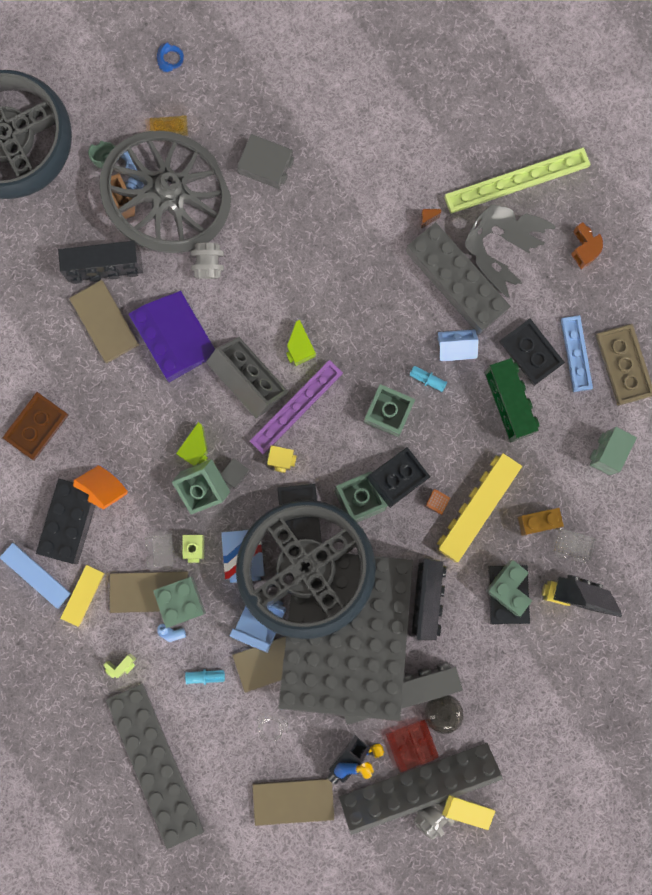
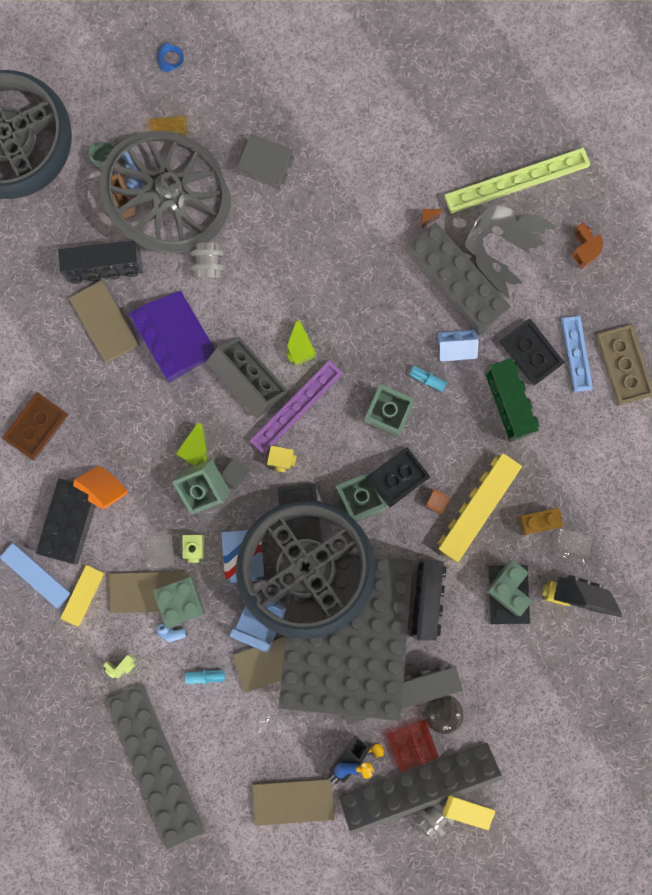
(612, 450): sand green brick -> none

